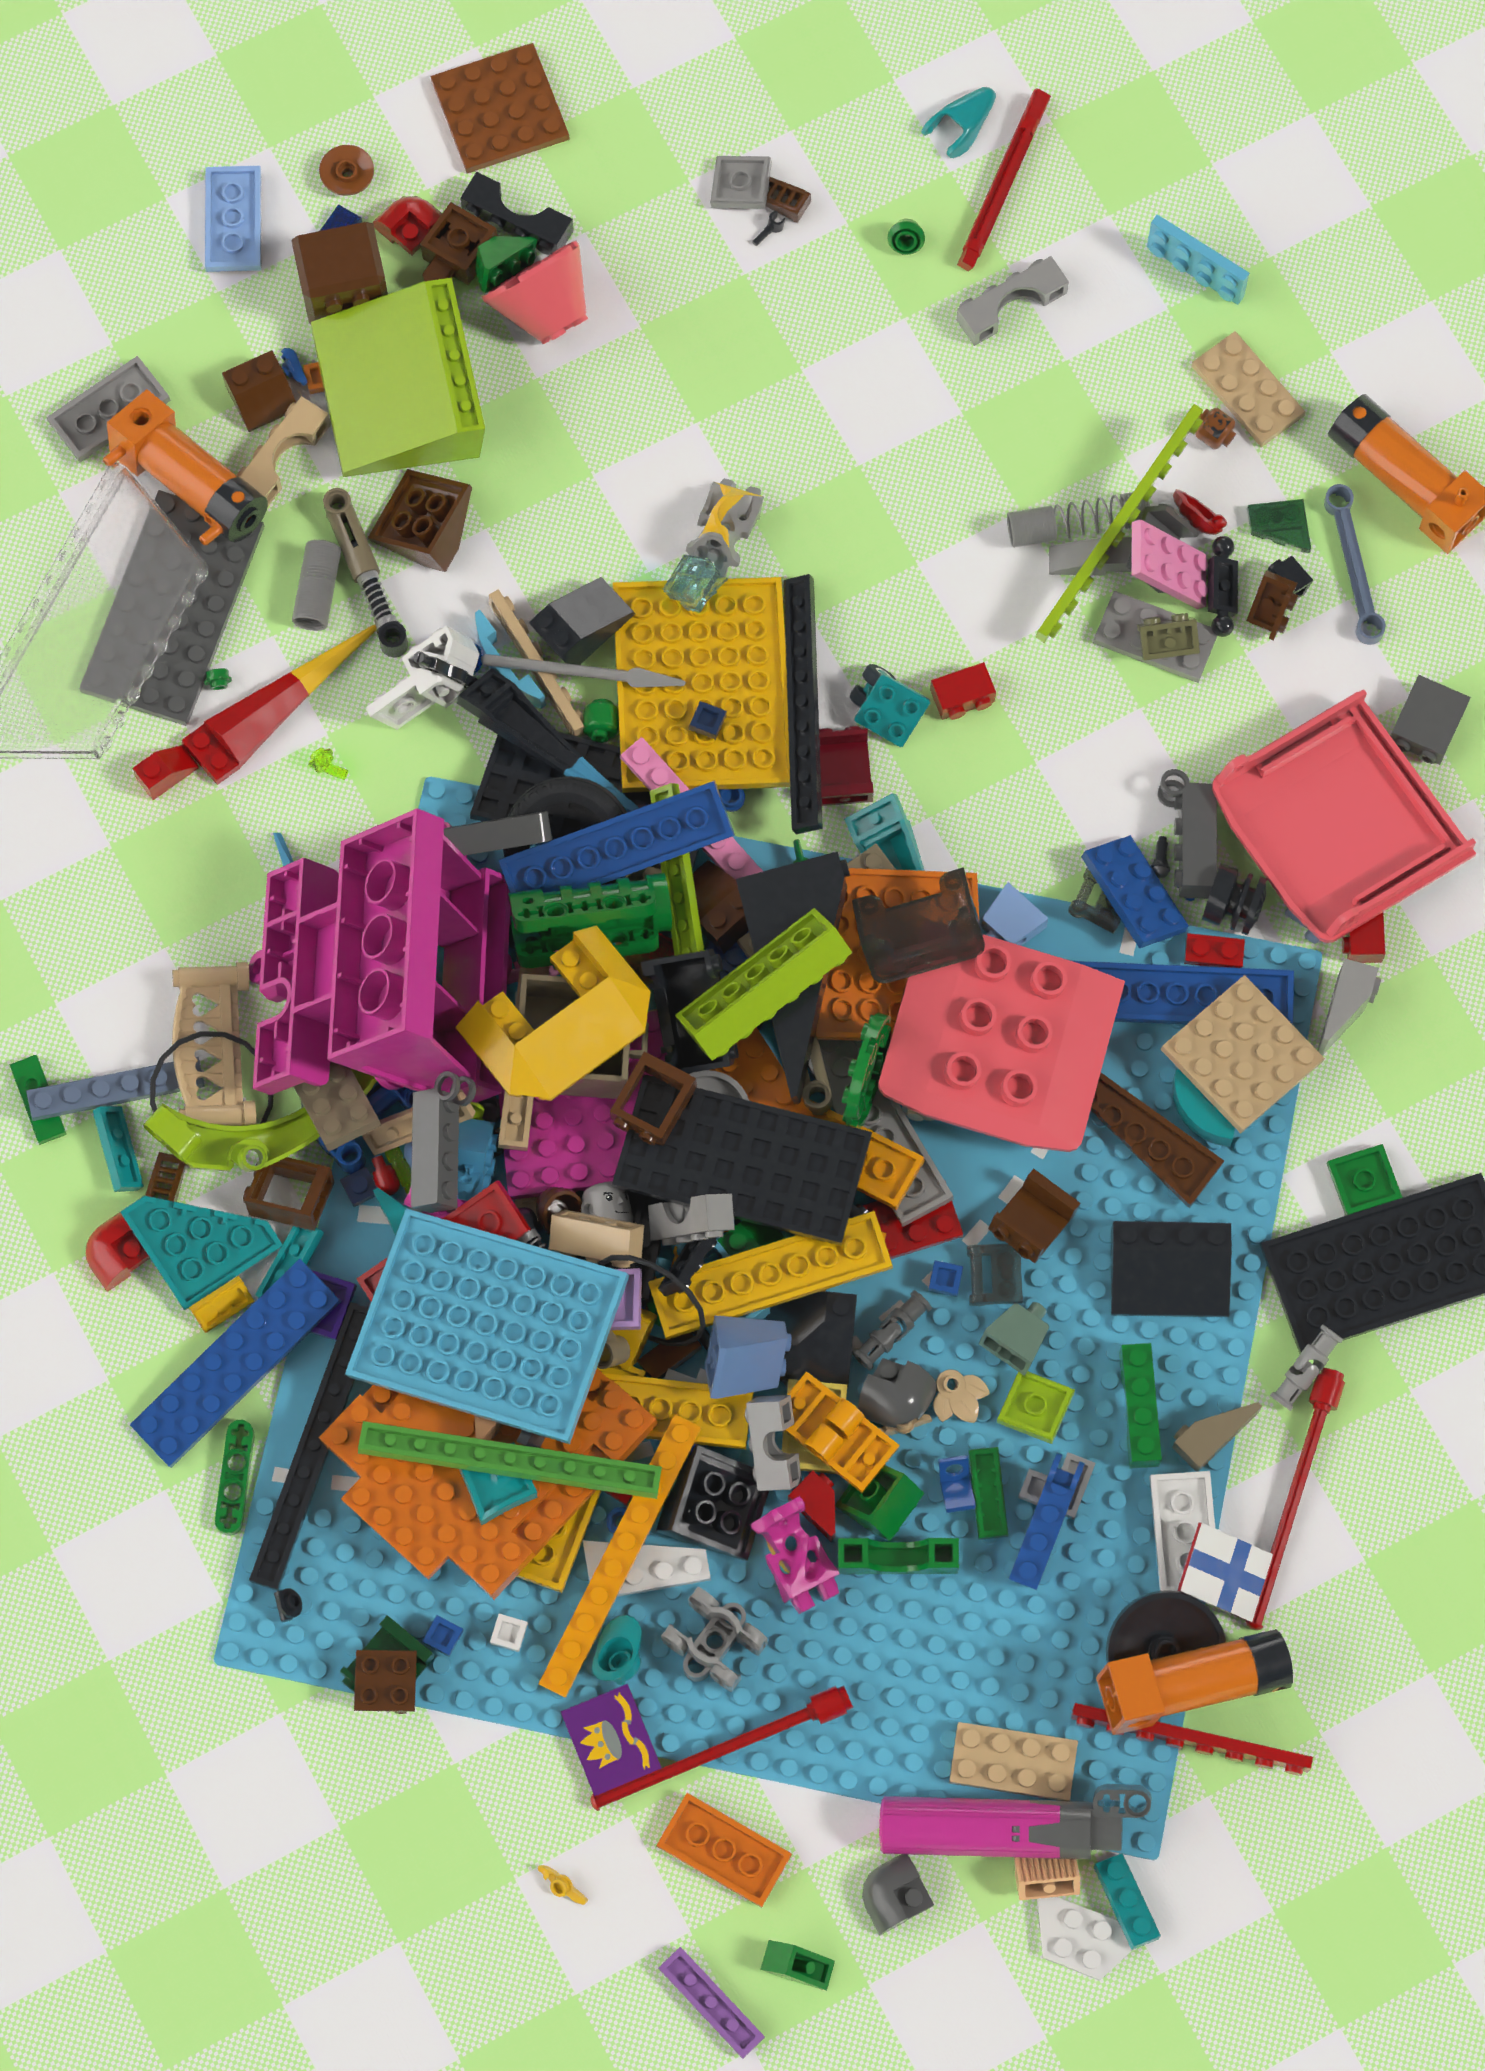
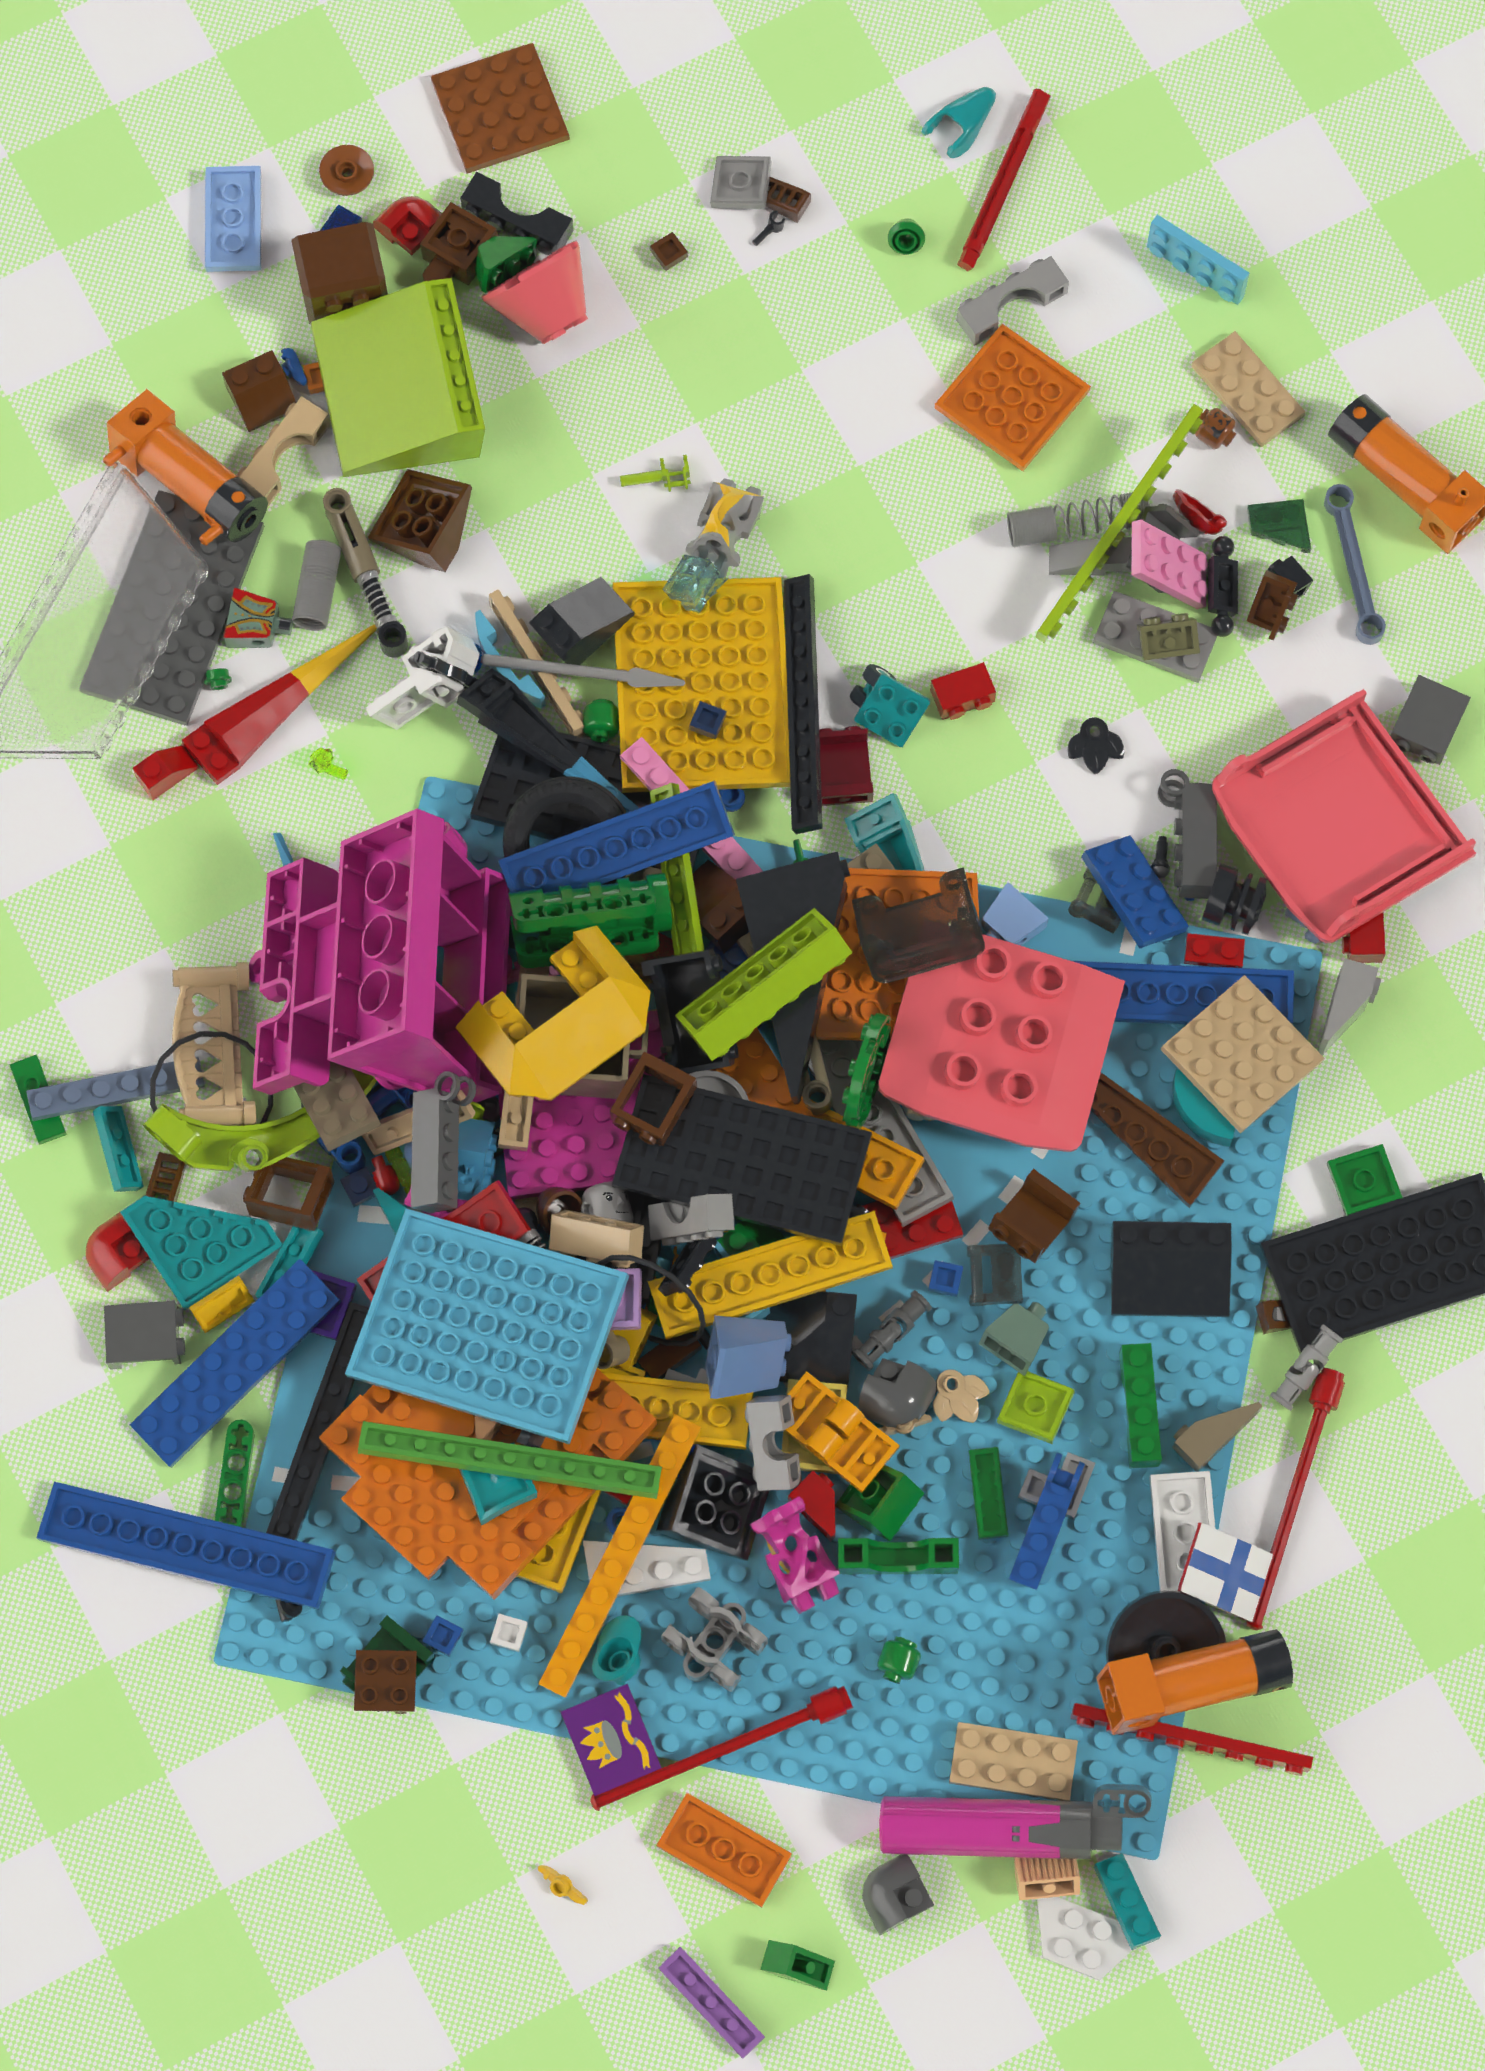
(85, 418): light grey plate -> none
(143, 1333): none -> dark grey panel
(186, 1545): none -> blue plate
(254, 621): none -> torso
(500, 833): dark grey beam -> none
(658, 475): none -> lime piece
(669, 251): none -> reddish brown plate
(899, 1659): none -> green head
(956, 1486): blue bracket -> none
(1012, 397): none -> orange plate
(1095, 749): none -> black plate
(1272, 1316): none -> reddish brown slope

